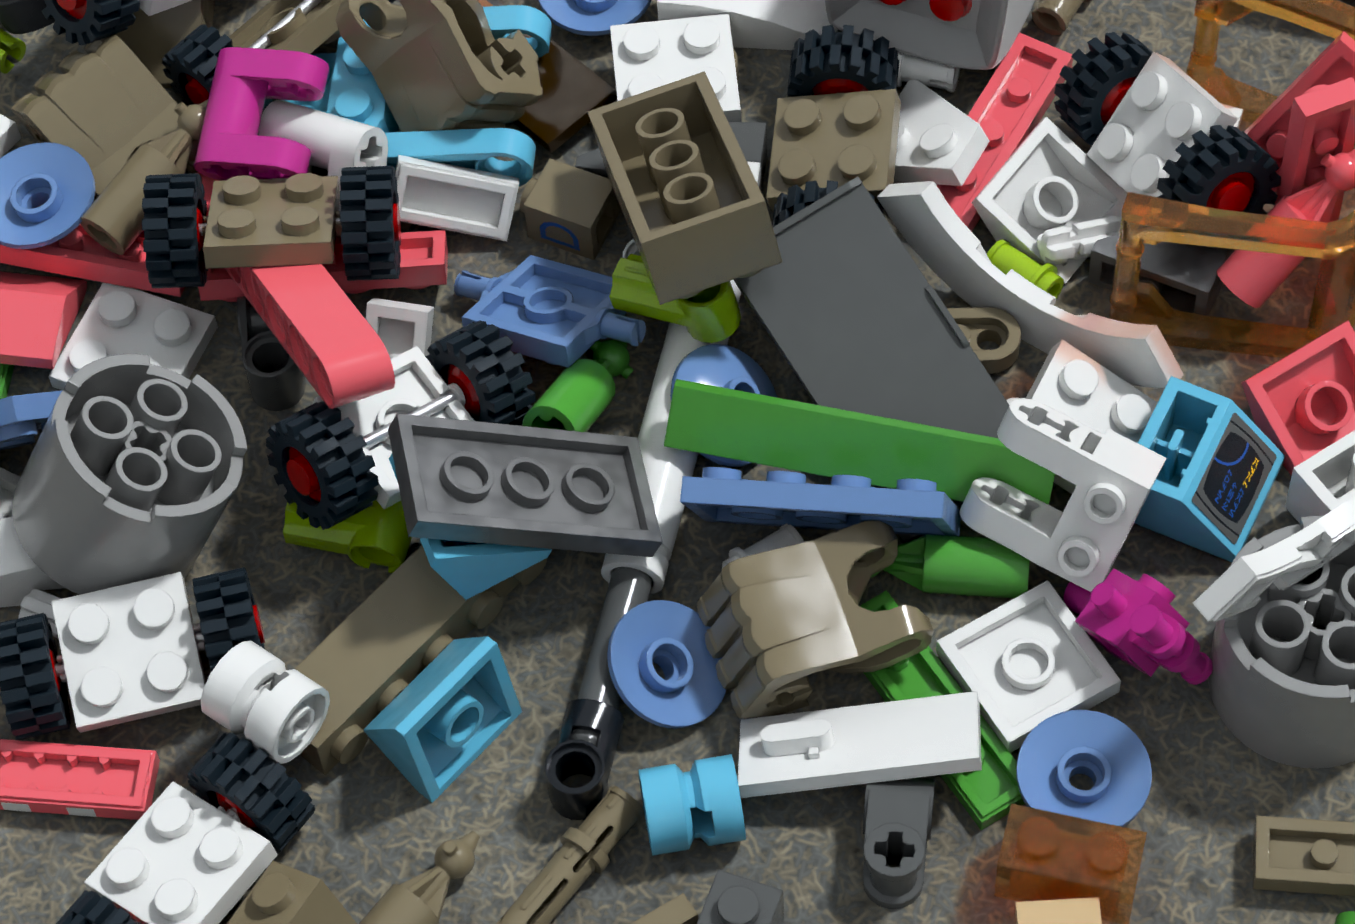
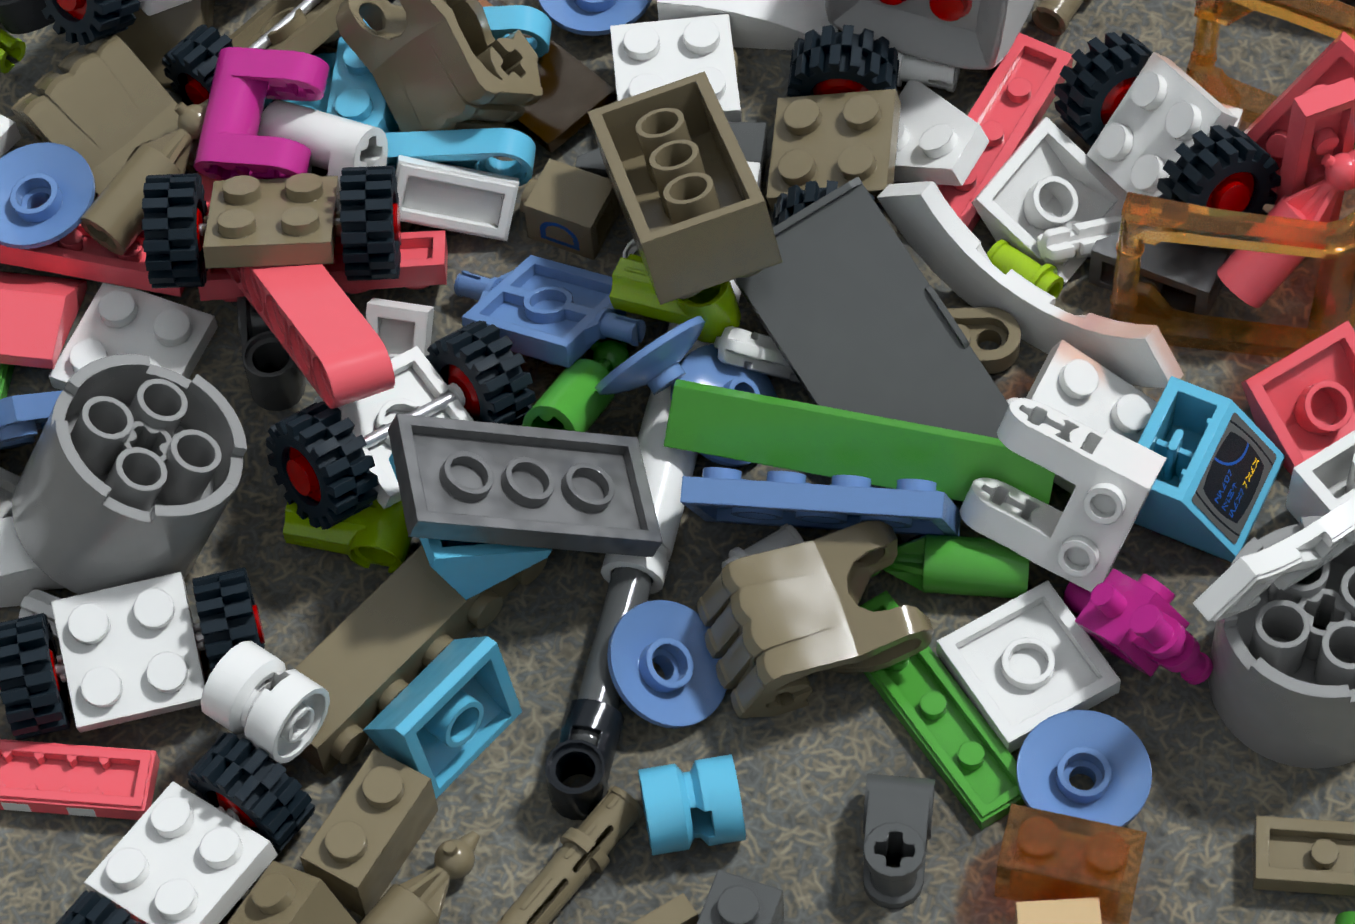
(371, 831): none -> dark tan brick
(655, 363): none -> medium blue dish
(753, 352): none -> white axle
(859, 744): white piece -> none

